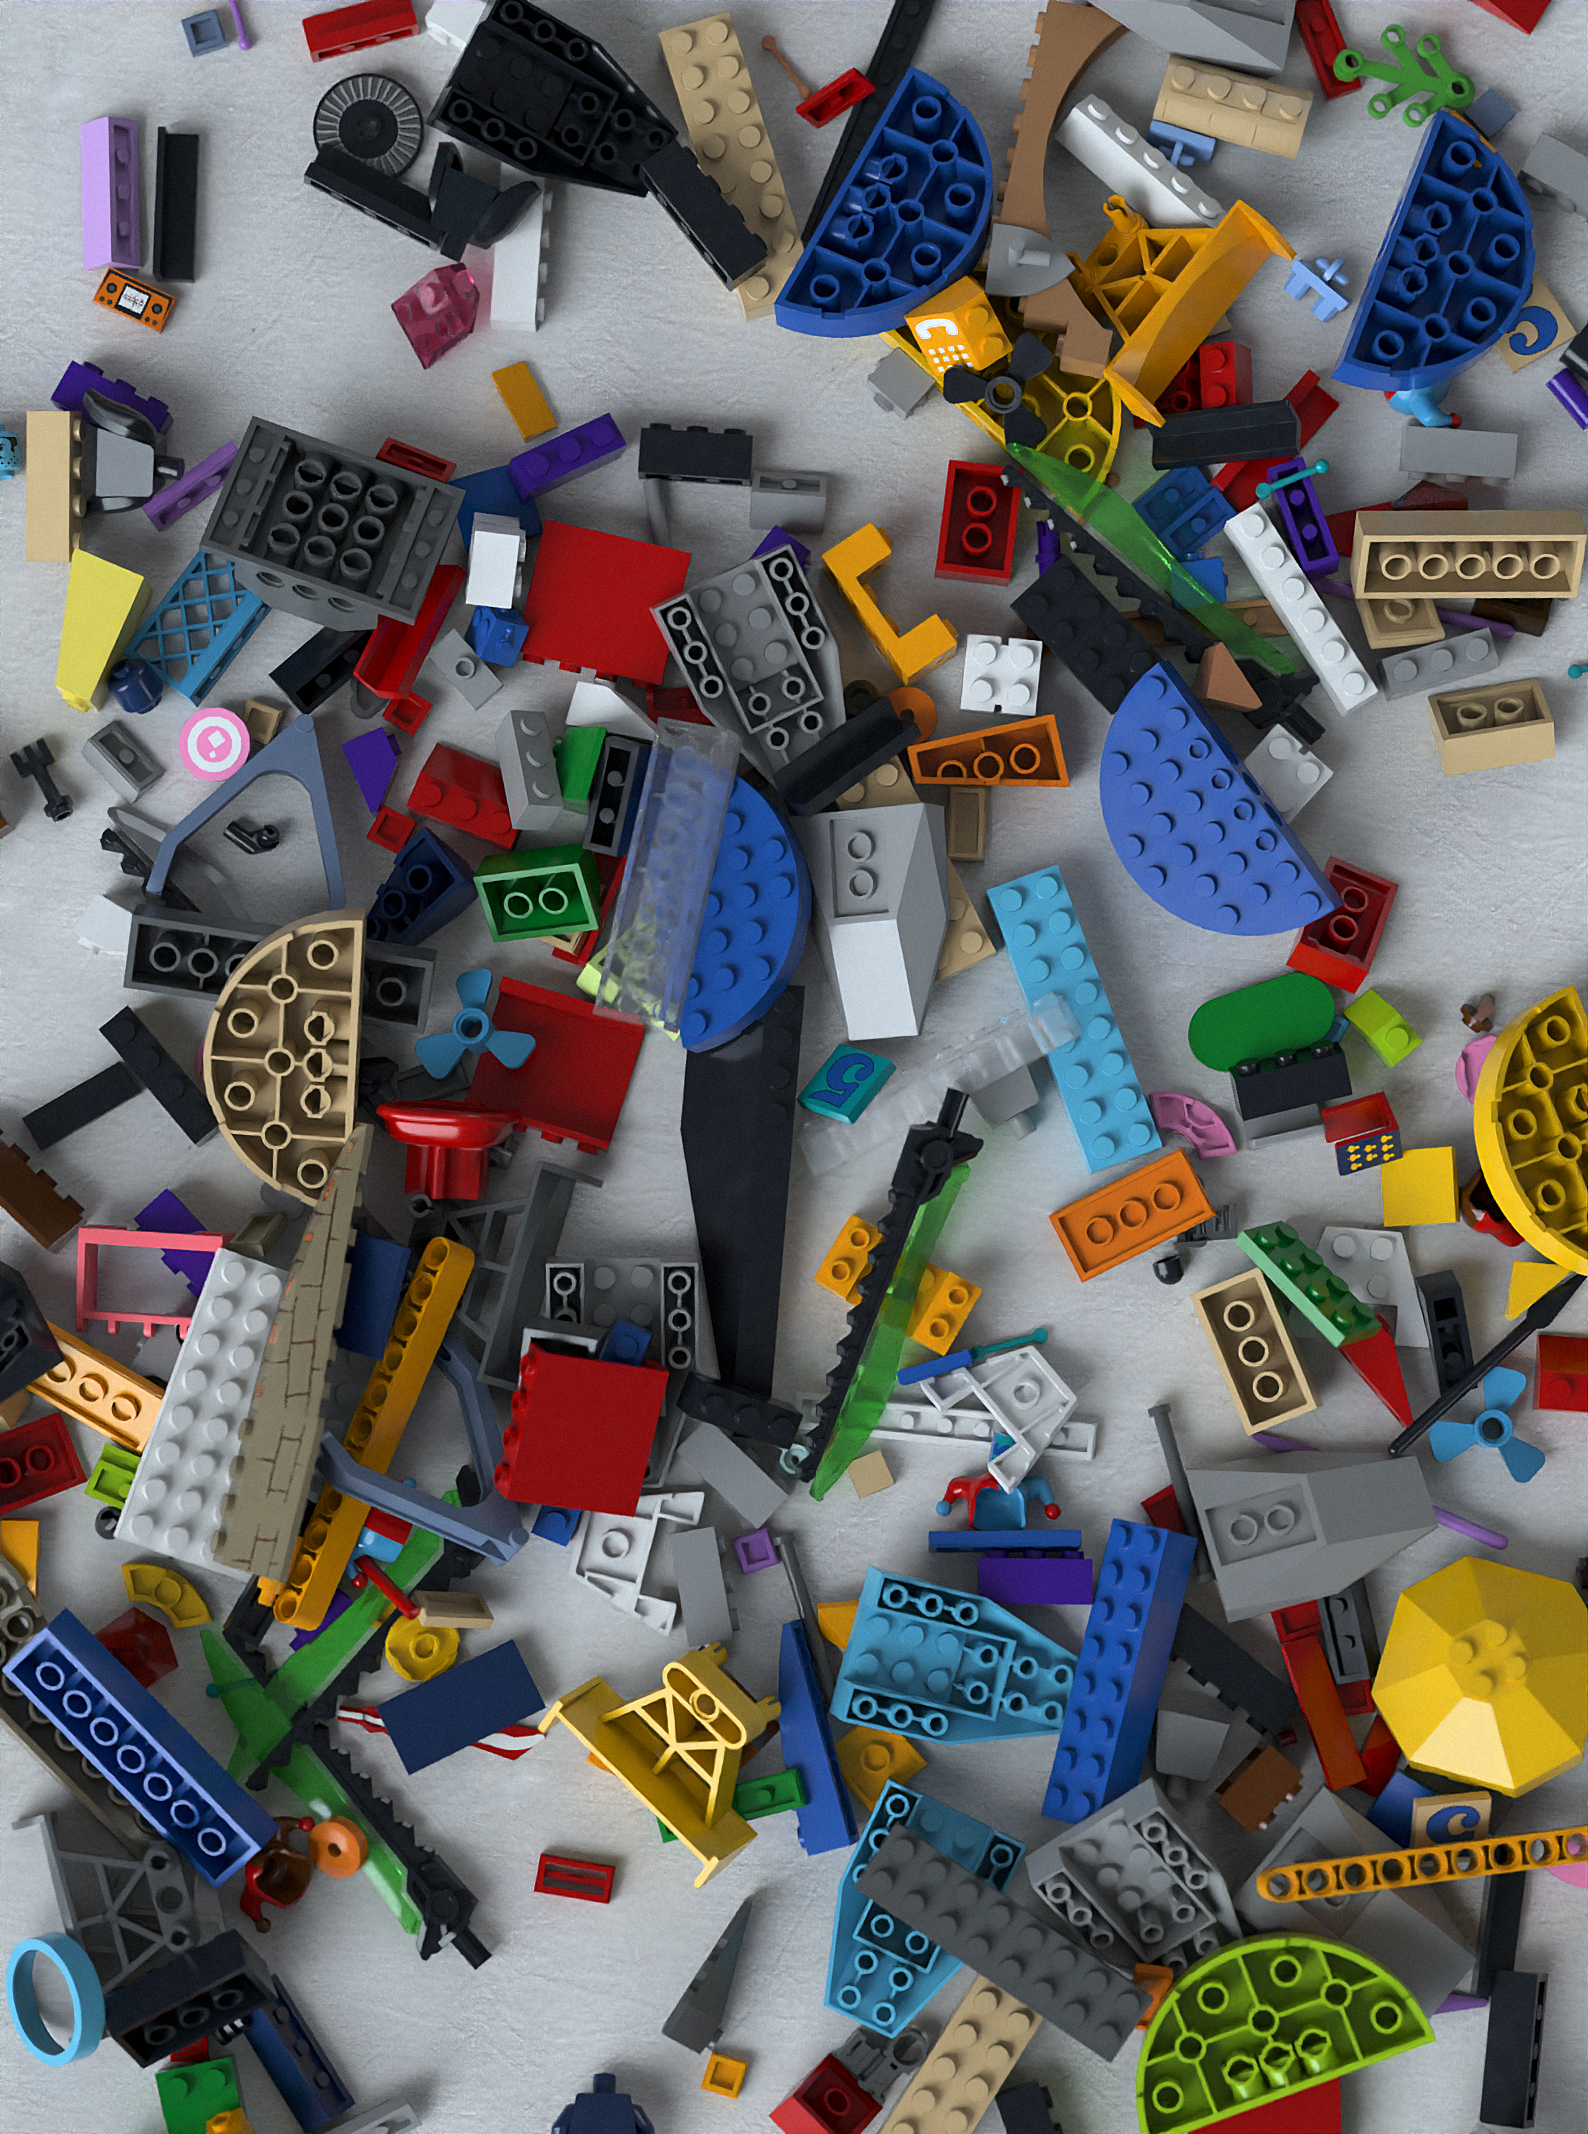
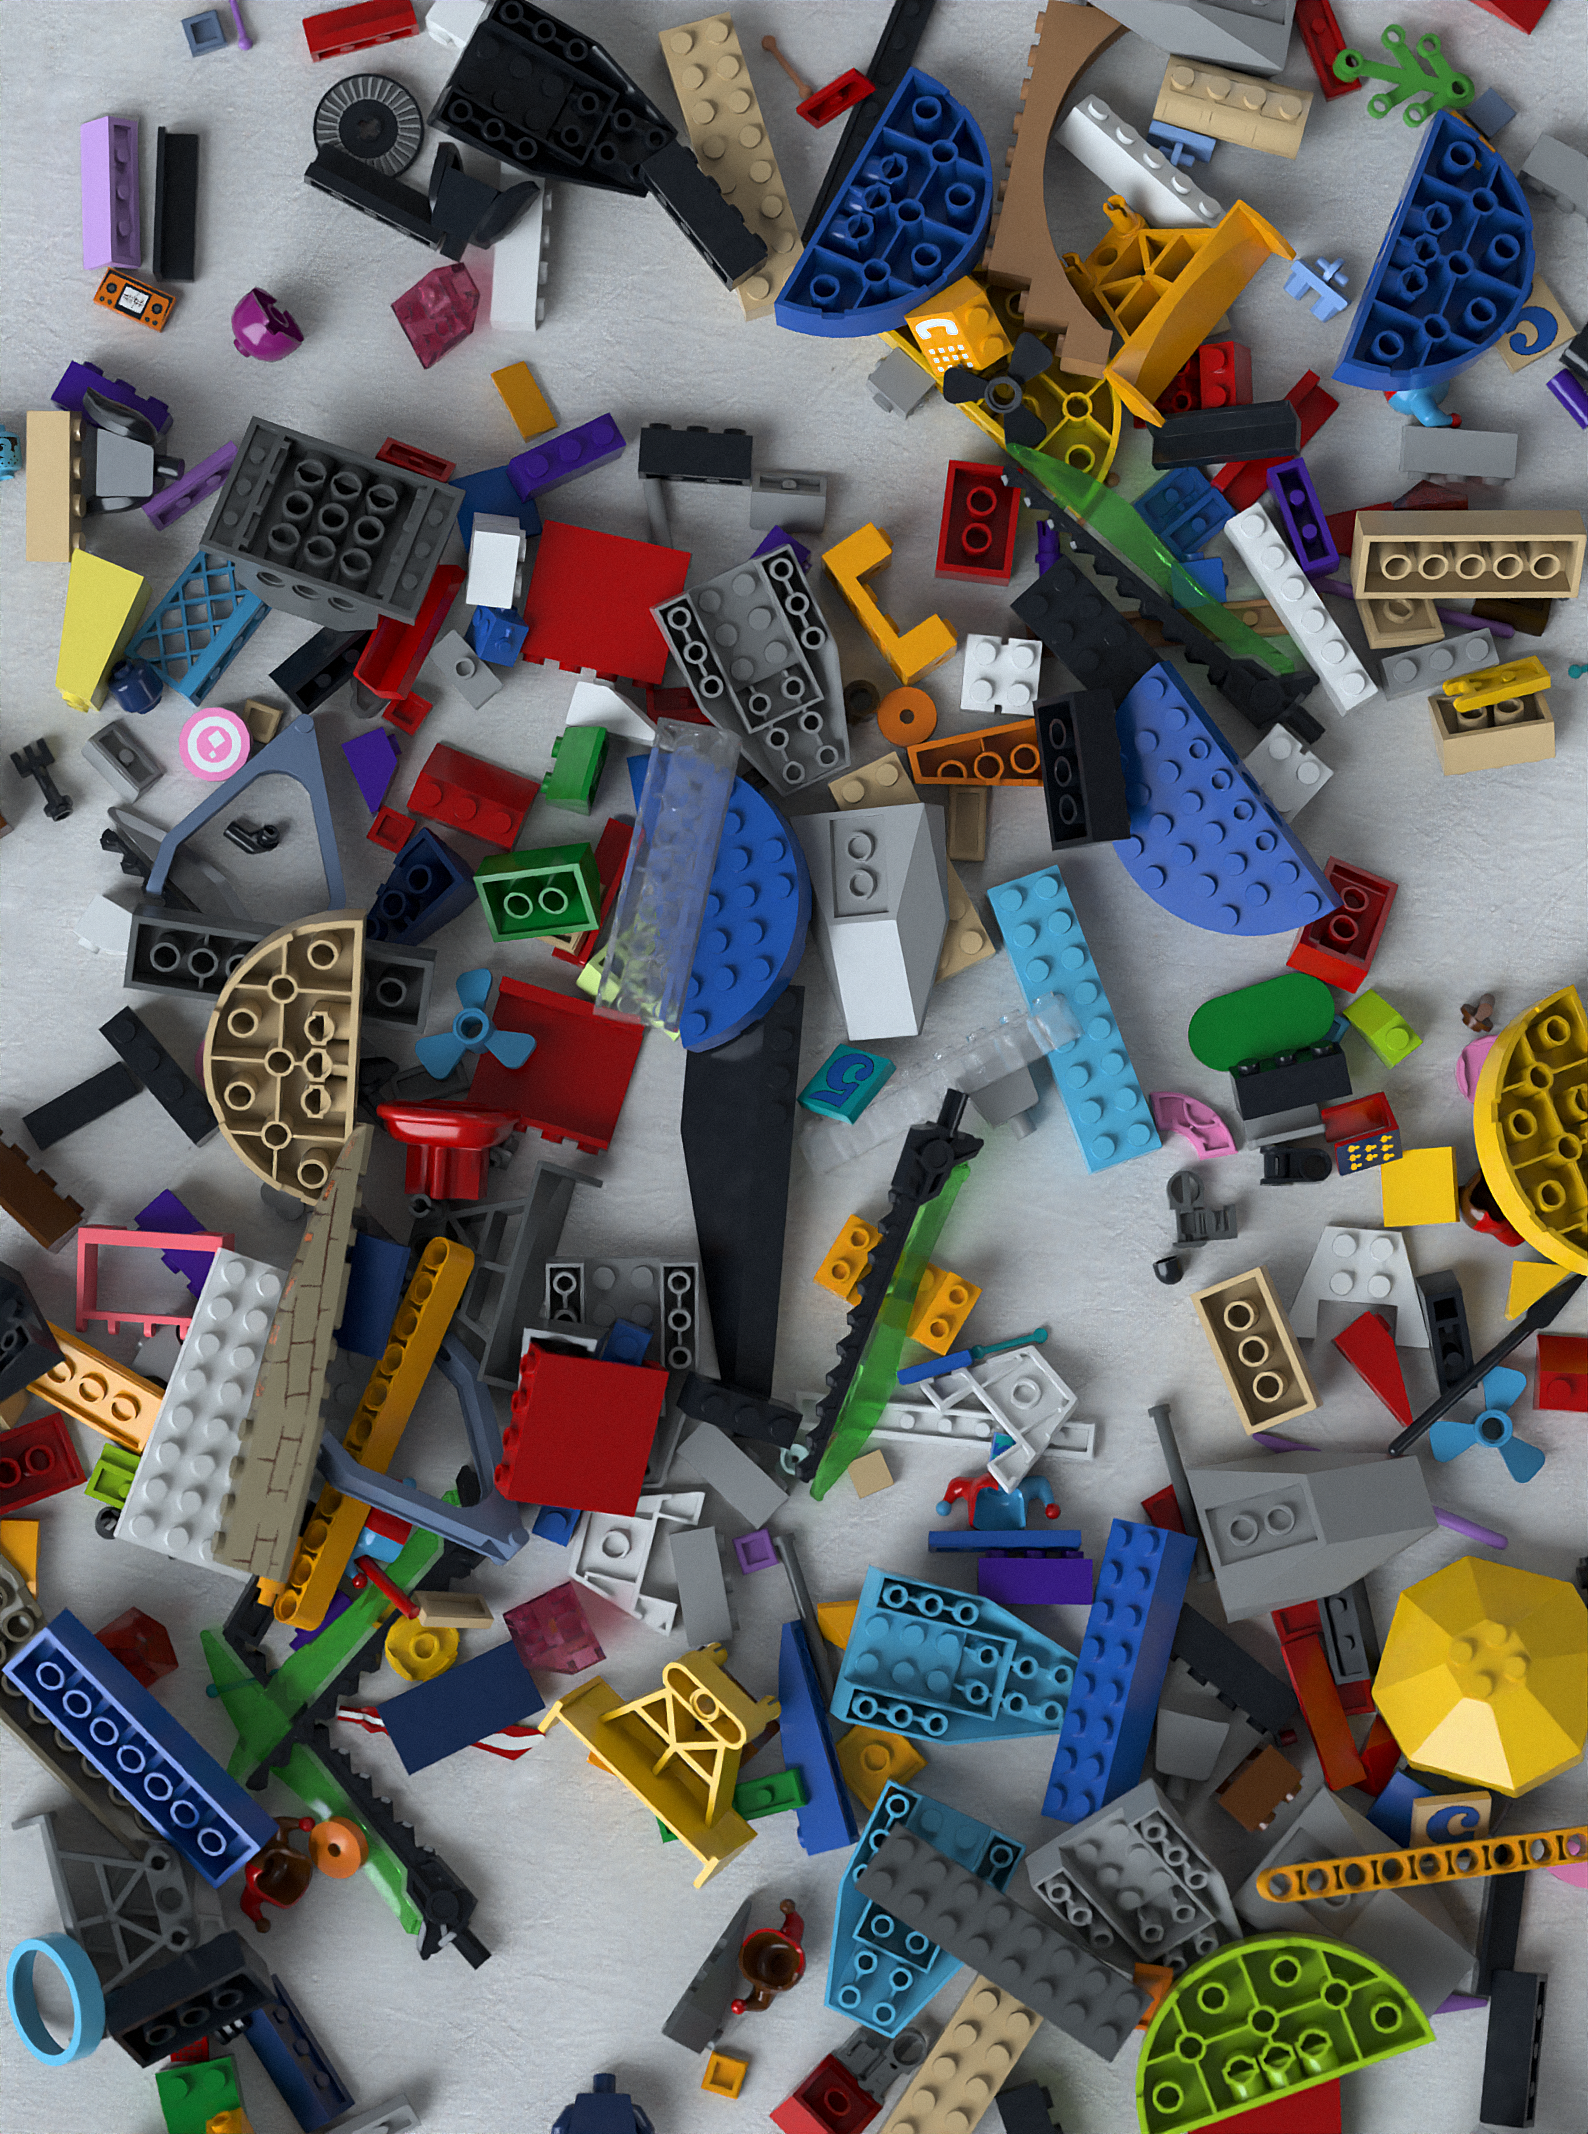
(168, 1591): yellow tile -> none
(258, 1234): dark tan tile -> none
(263, 329): none -> magenta cylinder
(528, 770): light grey brick -> none
(543, 1872): red tile -> none
(554, 1632): none -> clear pink slope
(616, 795): black brick -> none
(772, 1961): none -> reddish brown piece
(844, 757): black panel -> none
(1023, 262): light grey shield -> none
(1081, 769): none -> black brick
(1132, 1215): orange tile -> none
(1222, 684): nougat slope -> none
(1264, 490): teal hinge -> none
(1291, 1166): none -> black piece
(1309, 1283): green plate -> none
(1498, 684): none -> yellow hinge

